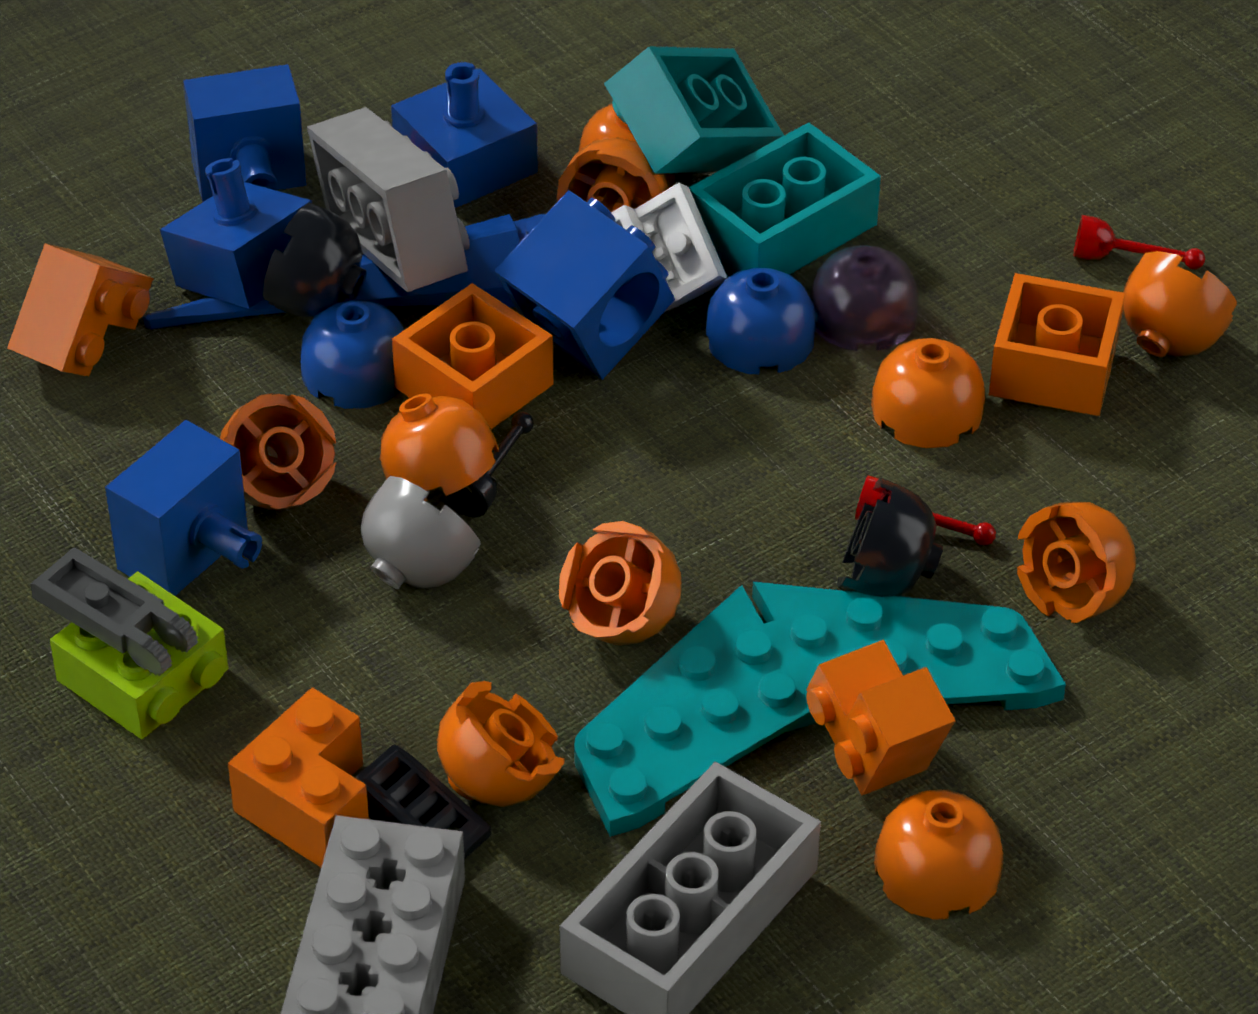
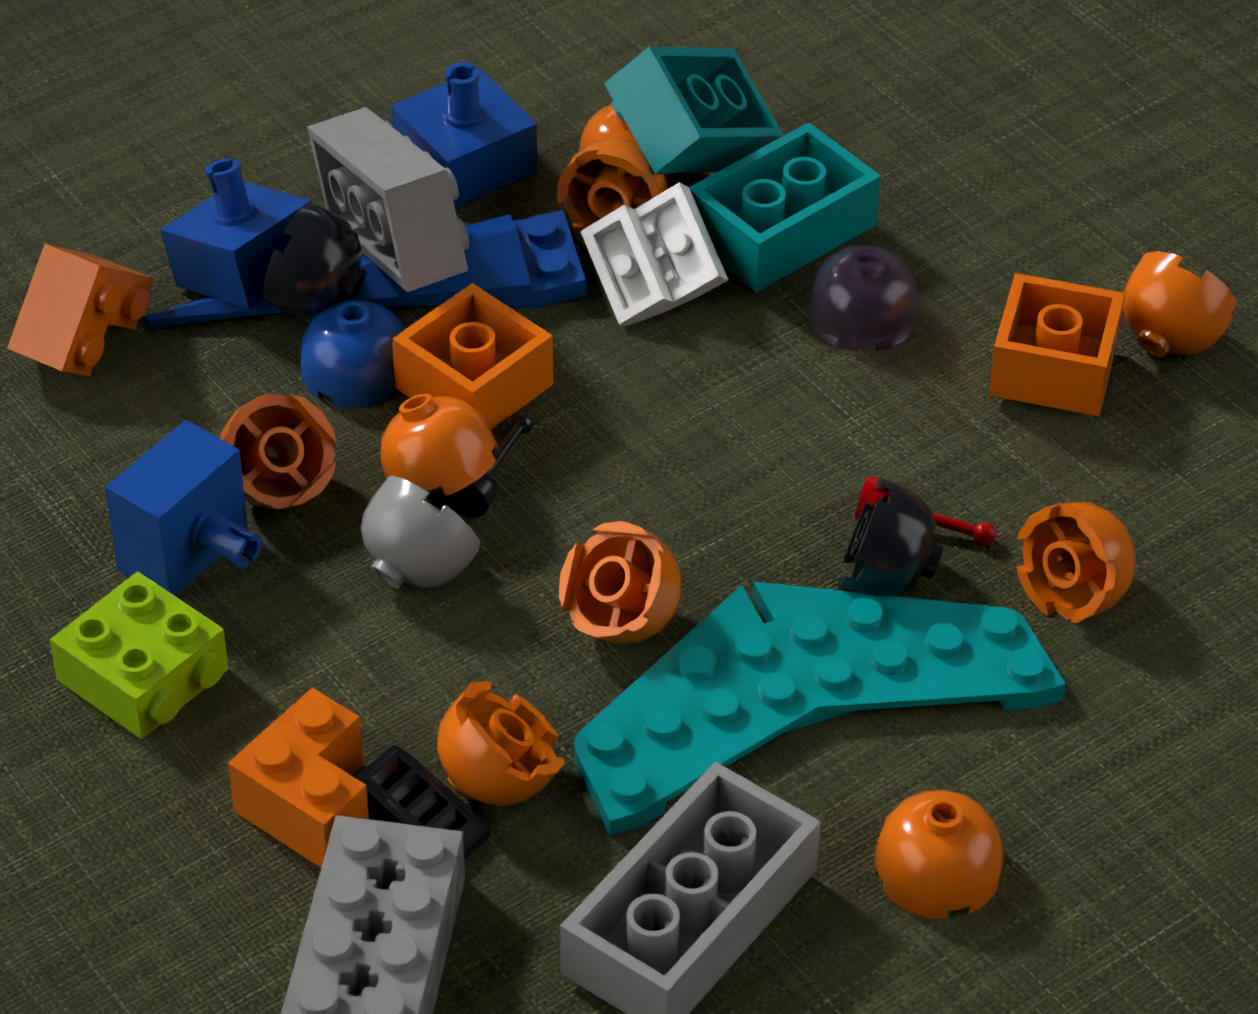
(113, 609): dark grey hinge -> none
(247, 119): blue brick -> none
(587, 282): blue brick -> none
(760, 321): blue cylinder -> none
(877, 717): orange brick -> none
(929, 393): orange cylinder -> none
(1097, 239): red hinge -> none

